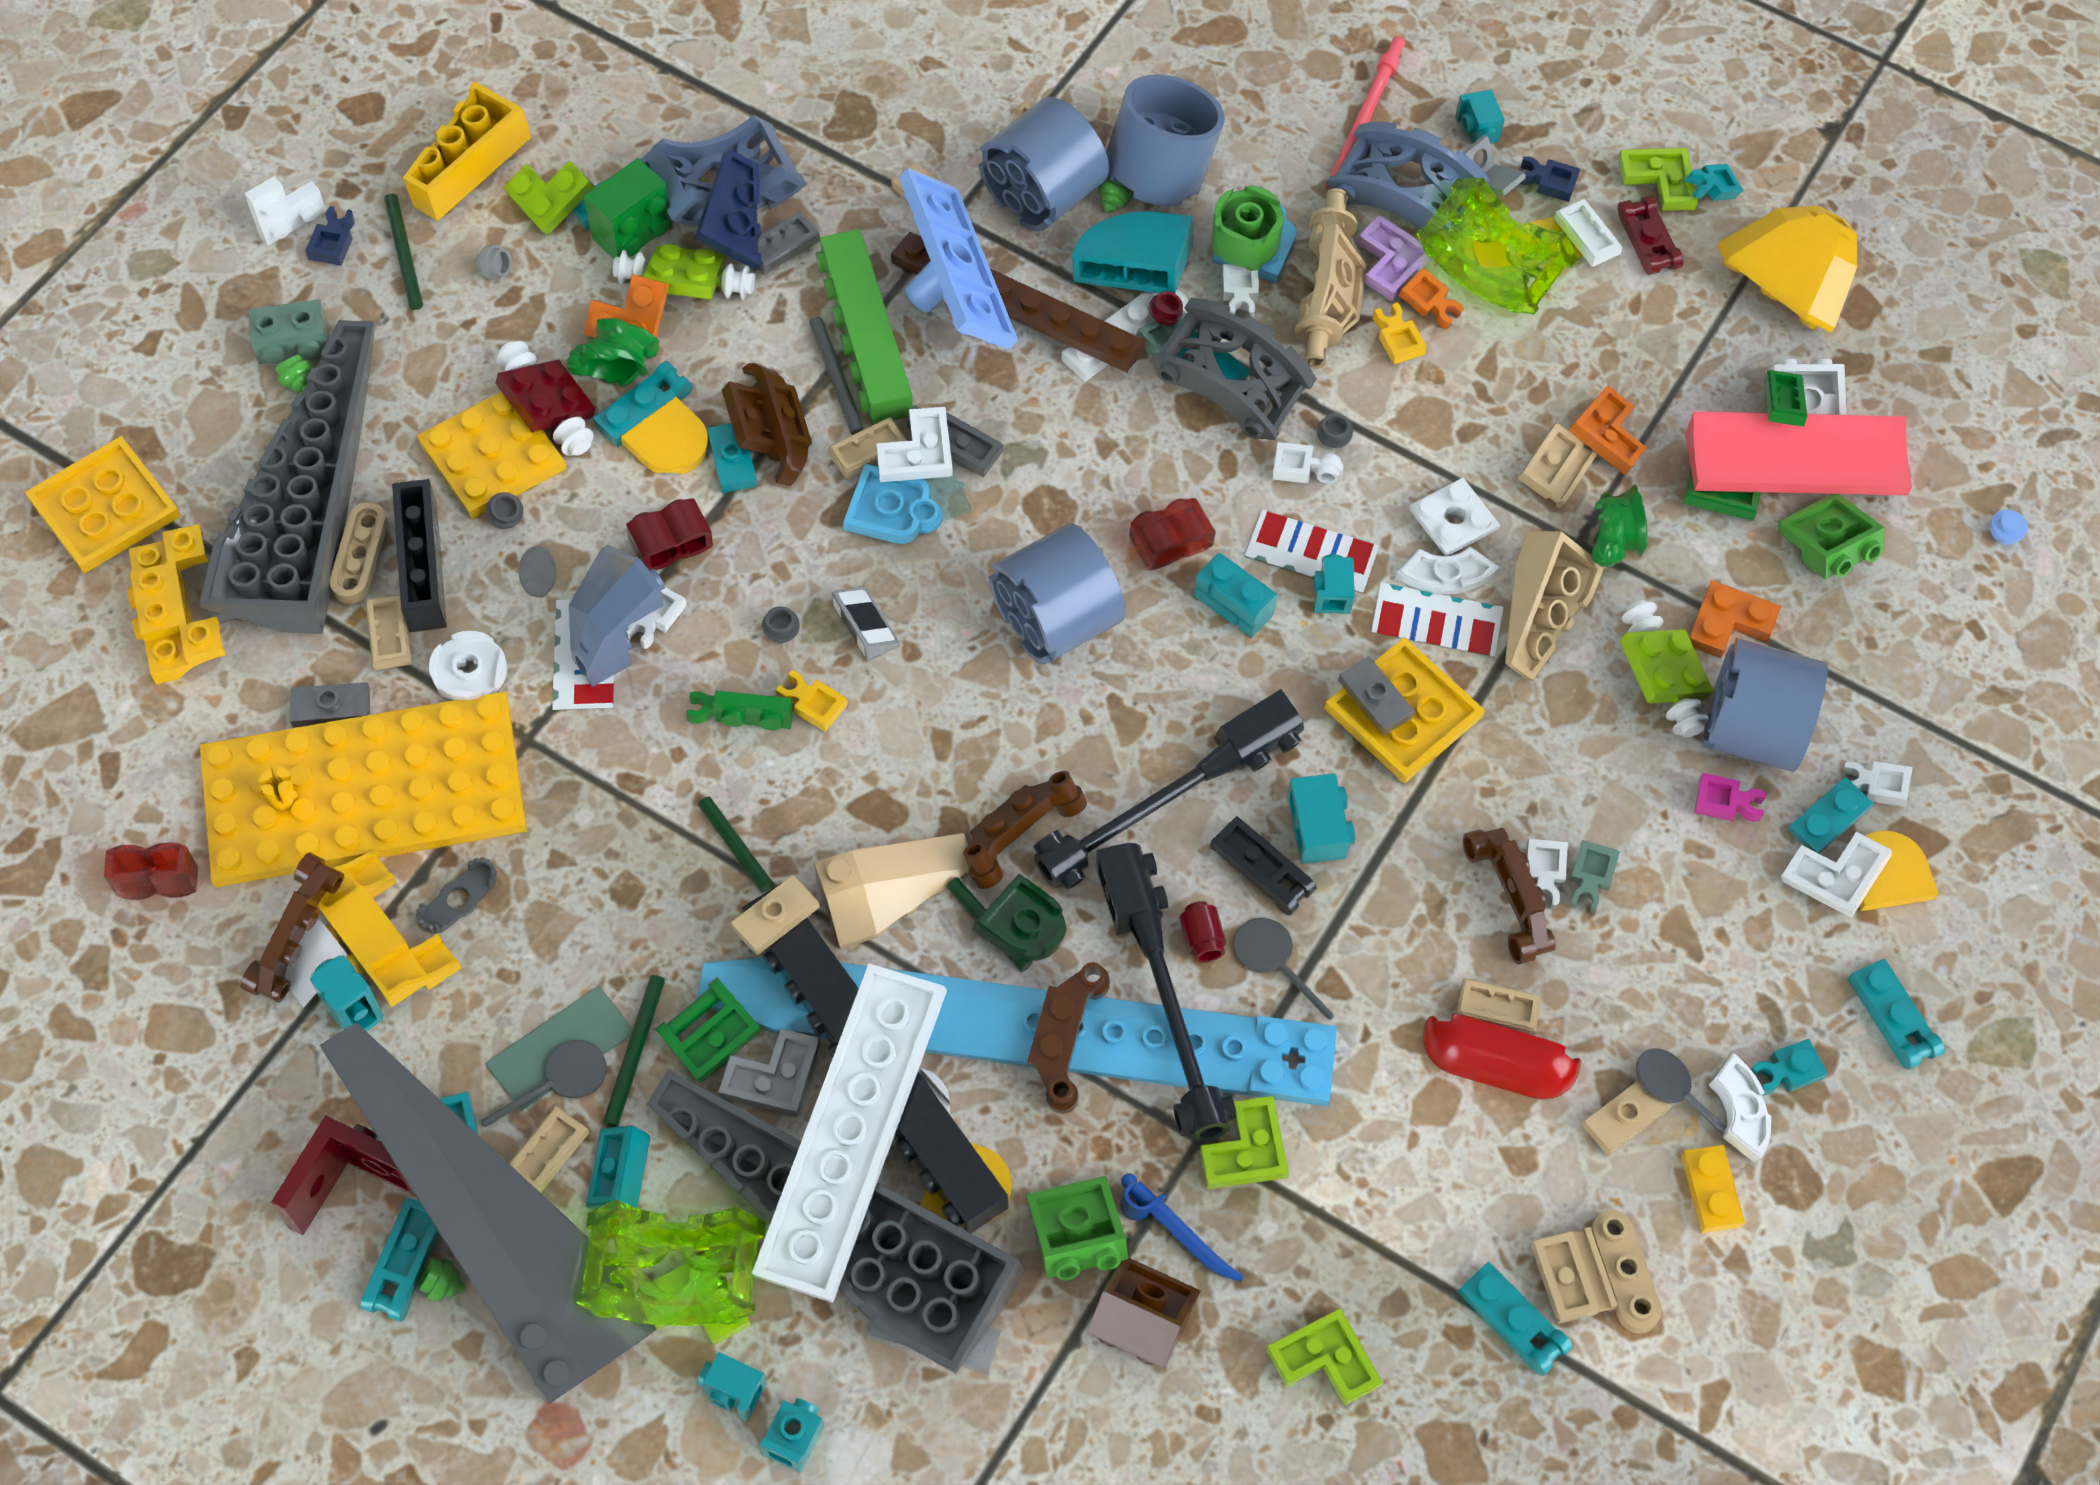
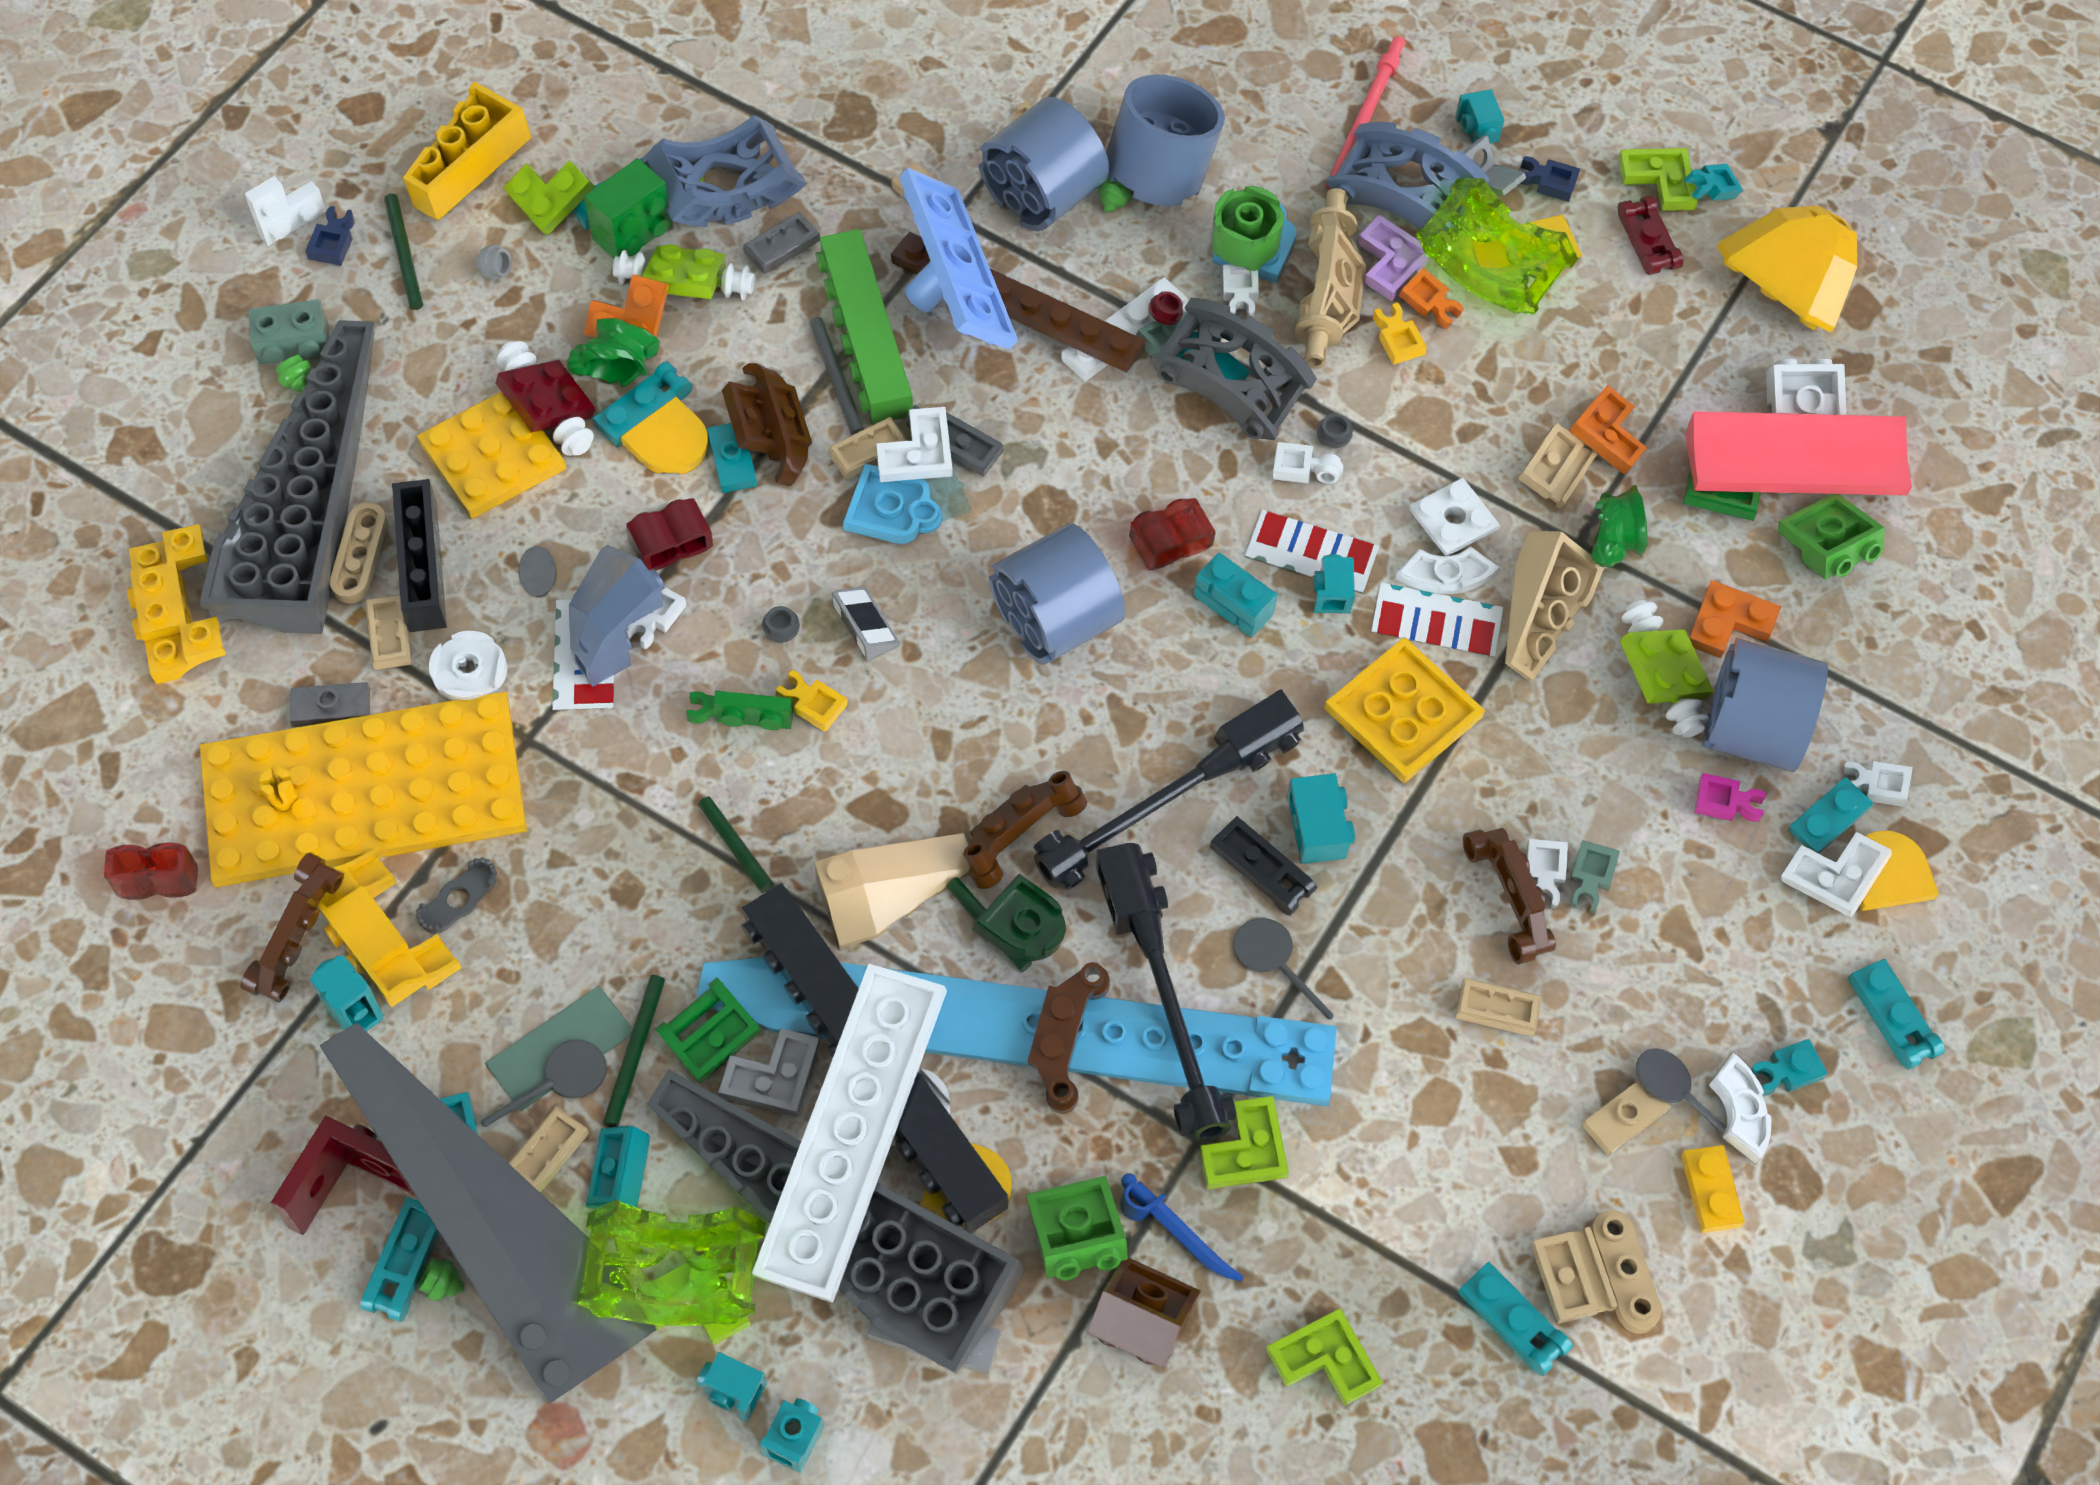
(102, 504): yellow plate -> none
(317, 947): white sticker -> none
(504, 510): dark grey plate -> none
(731, 210): dark blue wing -> none
(775, 915): tan plate -> none
(1135, 251): teal brick -> none
(1203, 931): dark red brick -> none
(1376, 696): flat silver plate -> none
(1500, 1056): red brick -> none
(1588, 232): white plate -> none
(1785, 398): green plate -> none
(2008, 526): light blue plate -> none

